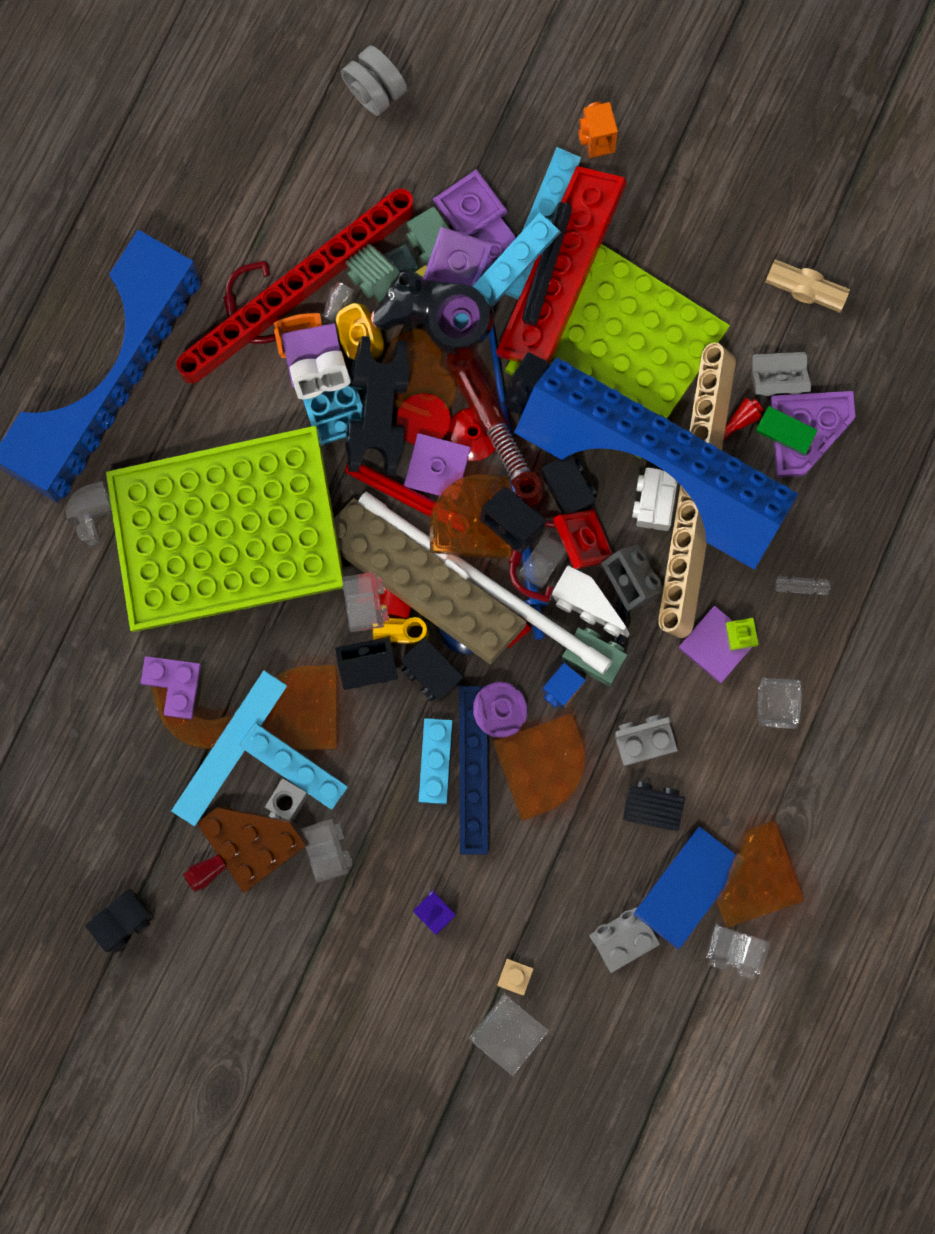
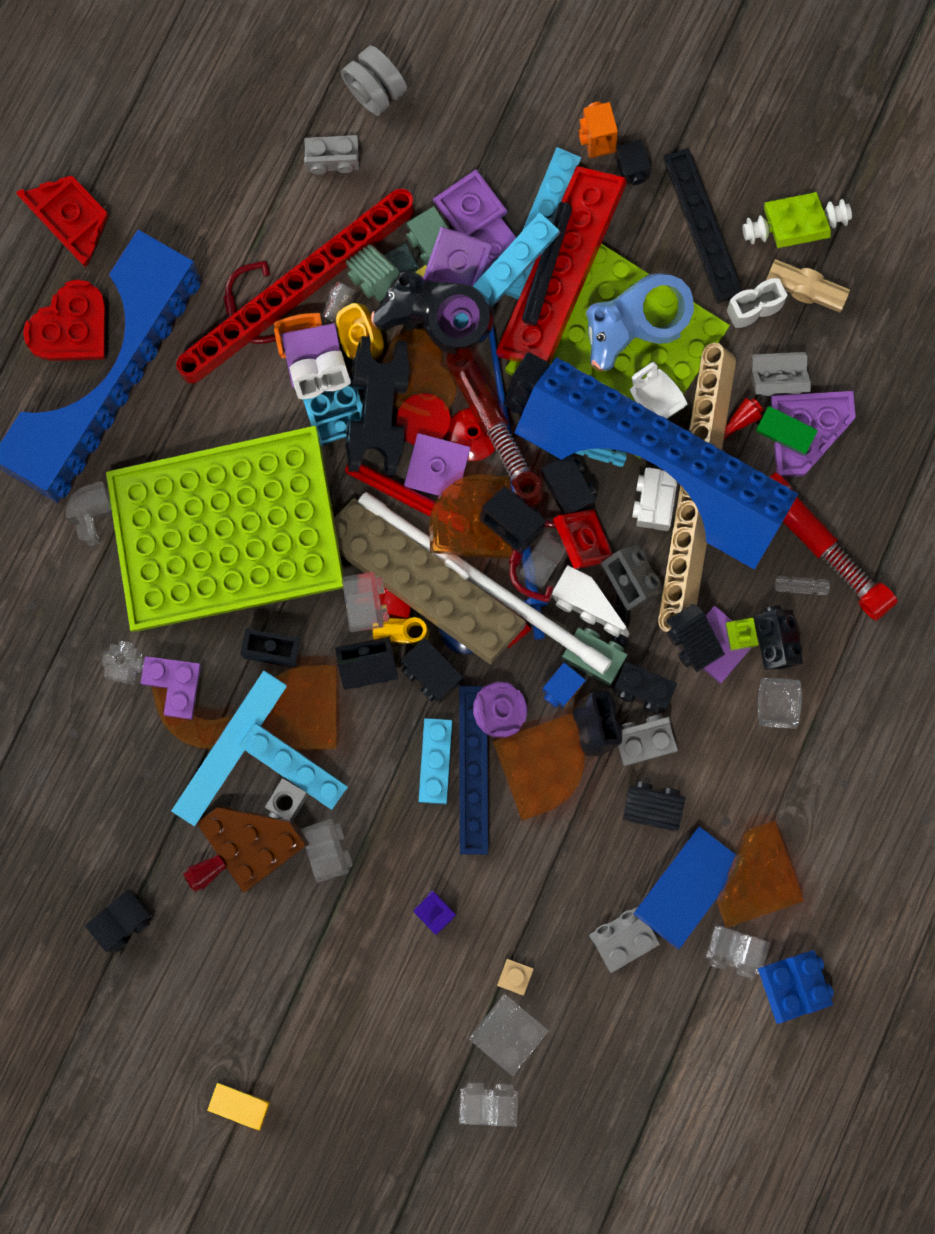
(69, 214): none -> red wing
(70, 326): none -> red plate
(124, 672): none -> clear brick
(239, 1106): none -> yellow slope
(271, 648): none -> black brick
(331, 154): none -> light grey bracket
(488, 1106): none -> clear brick
(597, 723): none -> black brick
(606, 455): none -> medium azure axle
(618, 322): none -> medium blue animal
(633, 162): none -> black brick
(644, 687): none -> black brick
(657, 391): none -> white piece
(694, 637): none -> black brick
(702, 225): none -> black tile
(761, 302): none -> white brick
(778, 638): none -> black brick
(796, 986): none -> blue plate
(797, 220): none -> lime plate
(875, 598): none -> red piece

